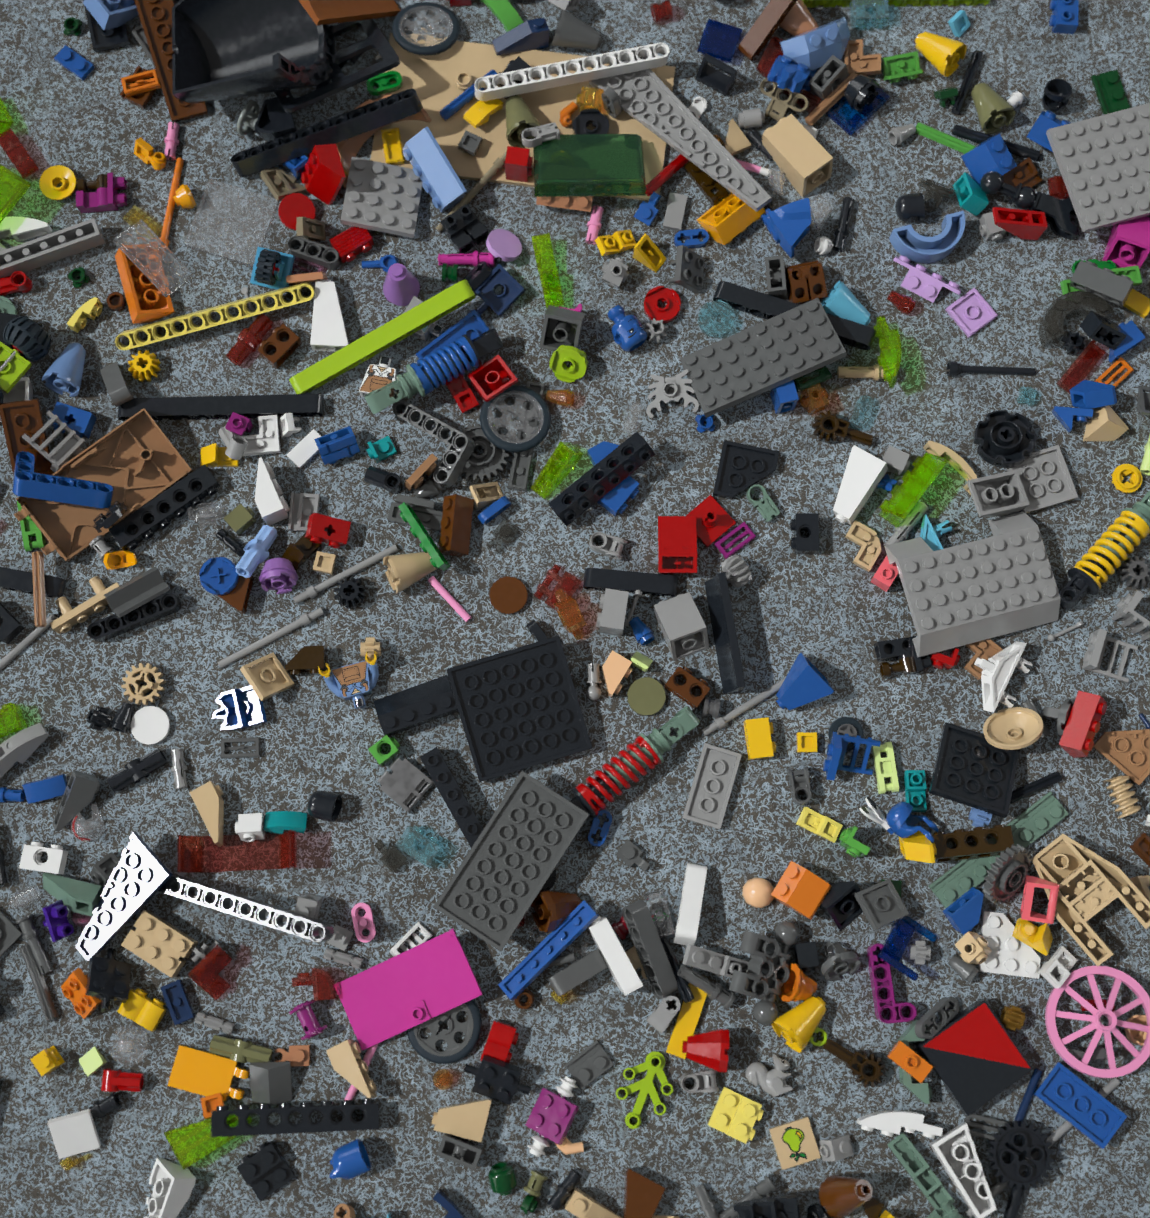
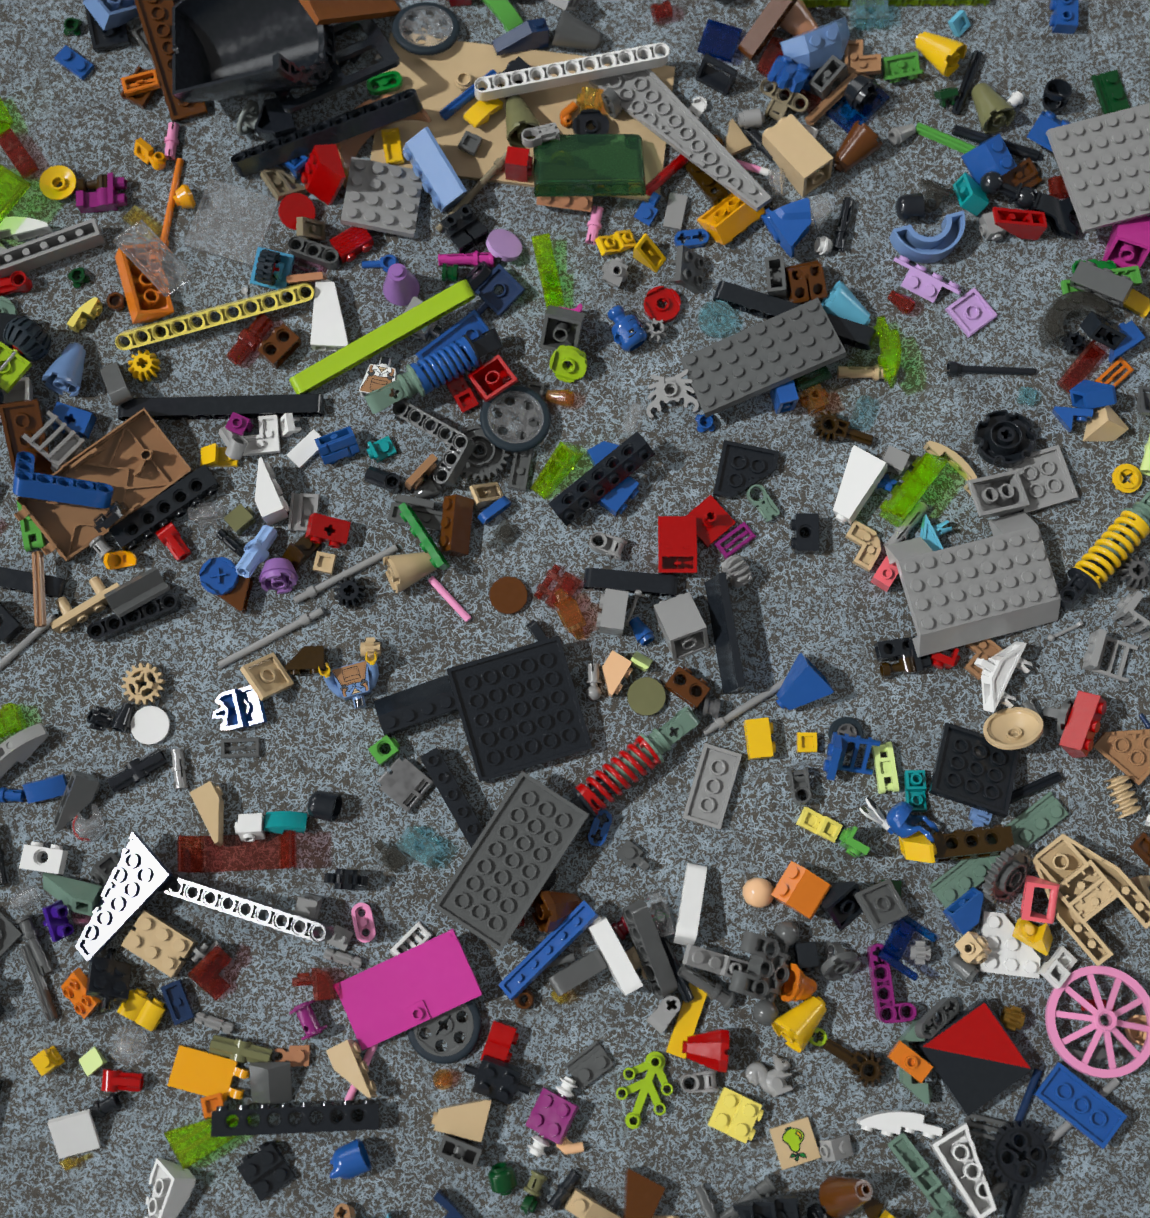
(171, 538): none -> red piece
(345, 879): none -> black gear
(856, 147): none -> reddish brown cone

